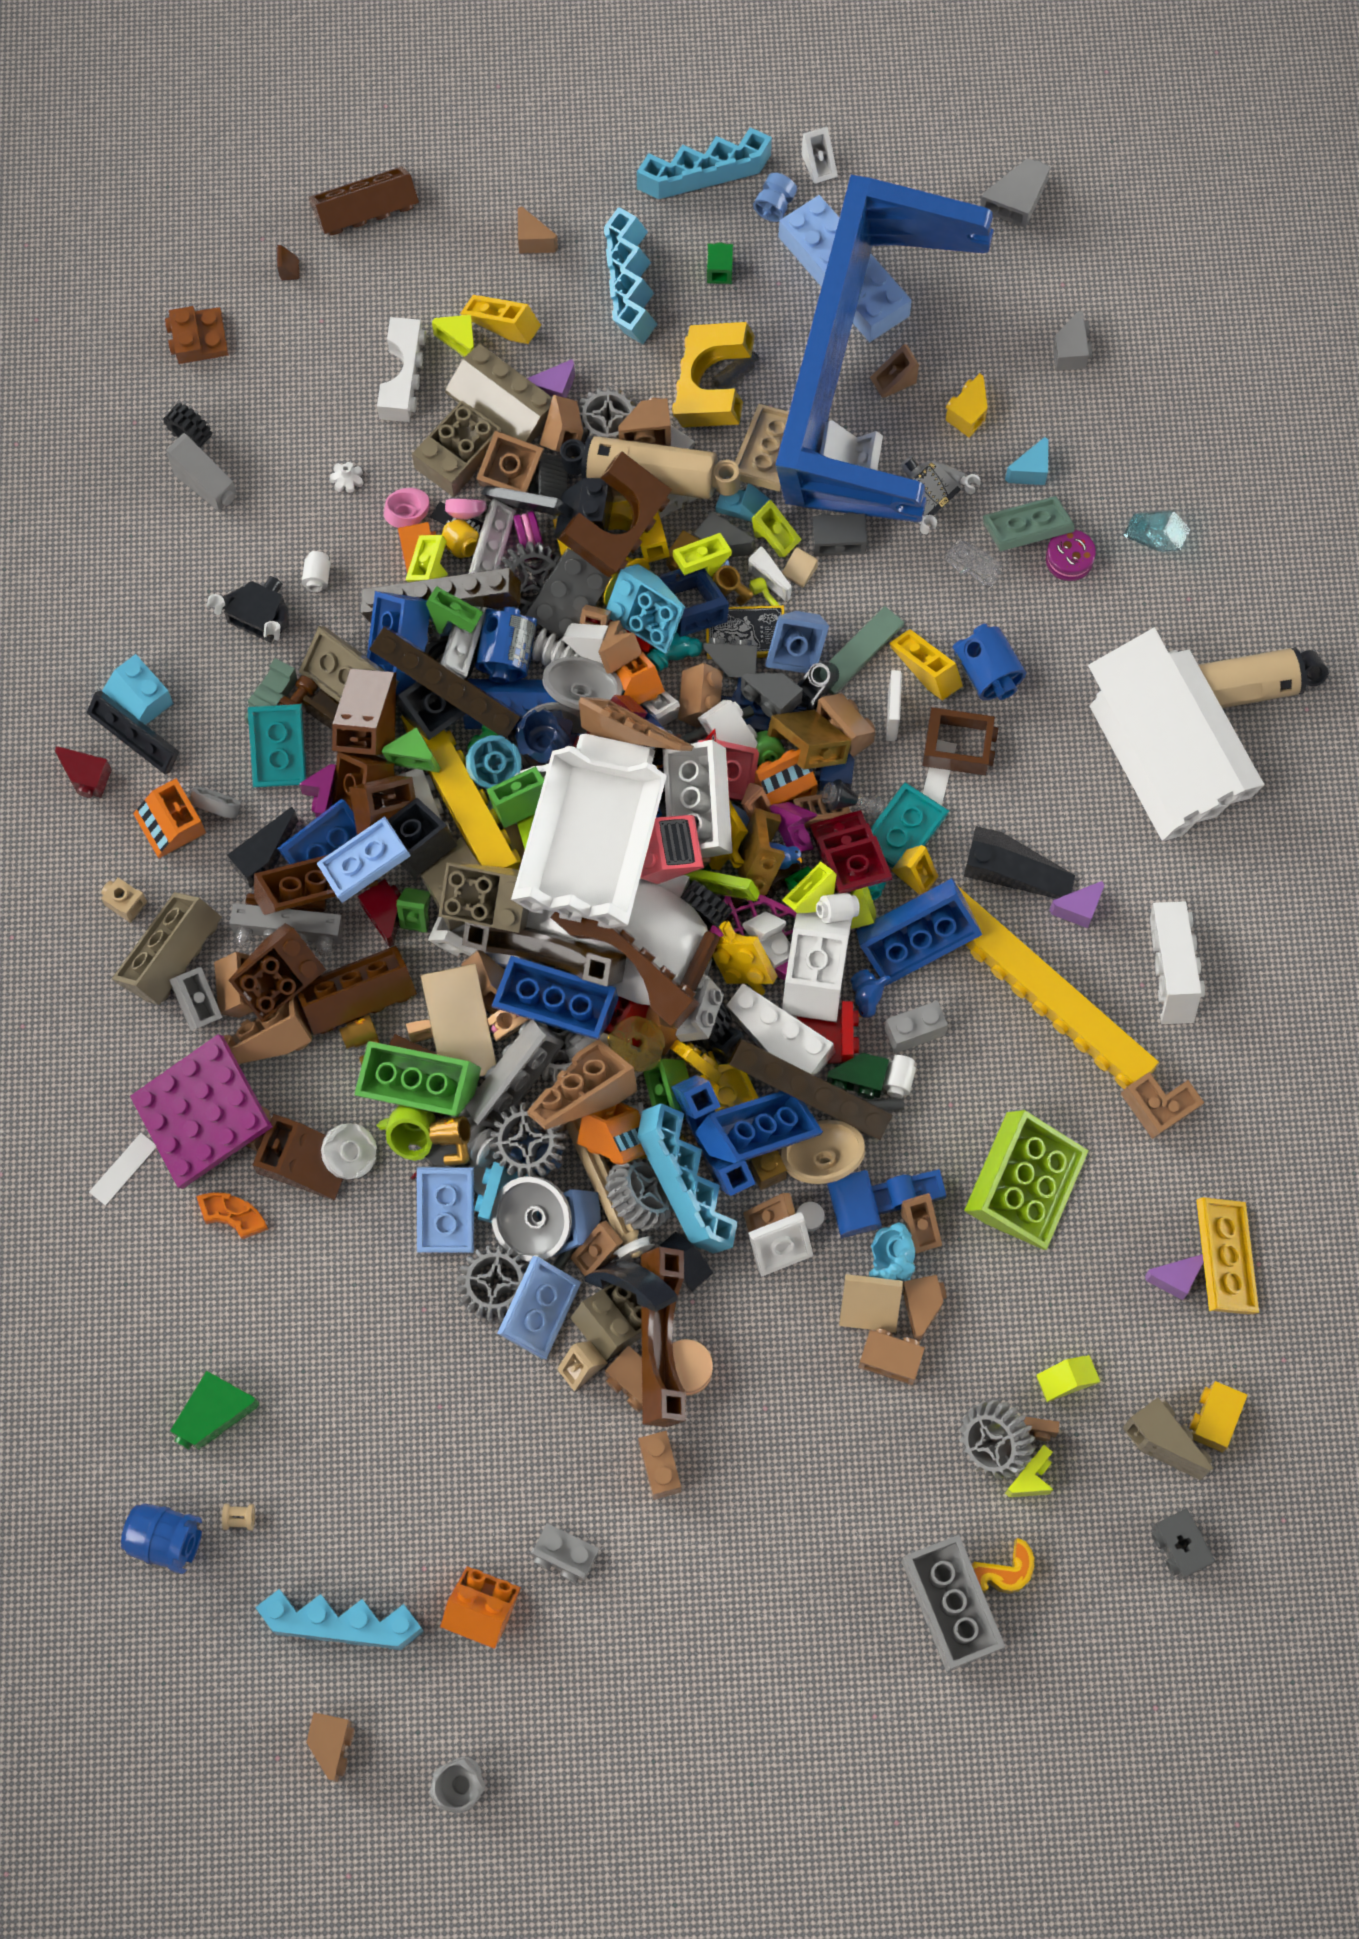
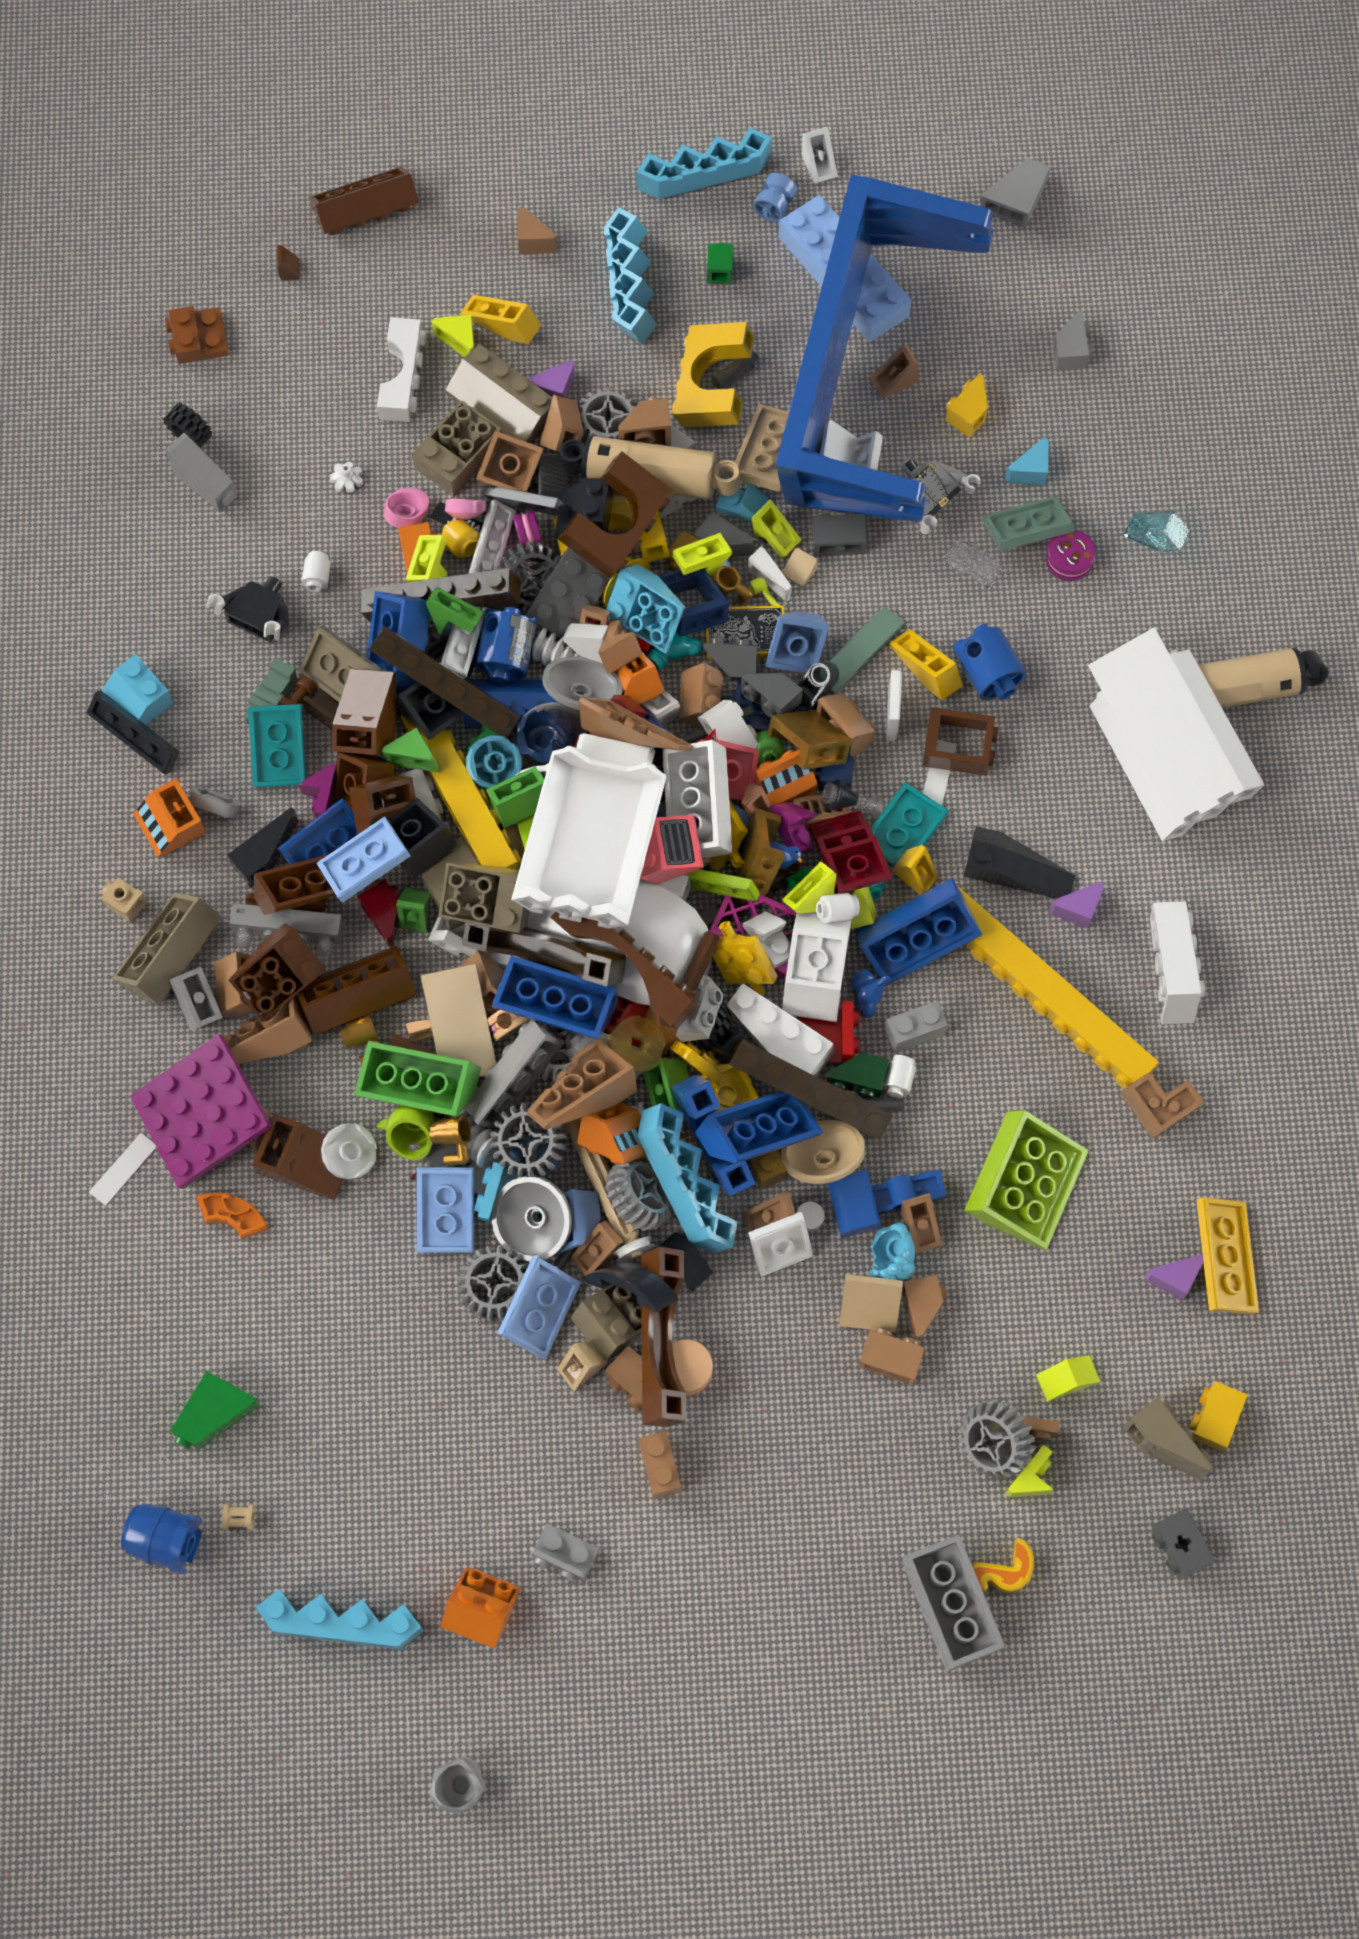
(86, 772): dark red slope -> none
(328, 1742): medium nougat slope -> none
(706, 903): black tyre -> none

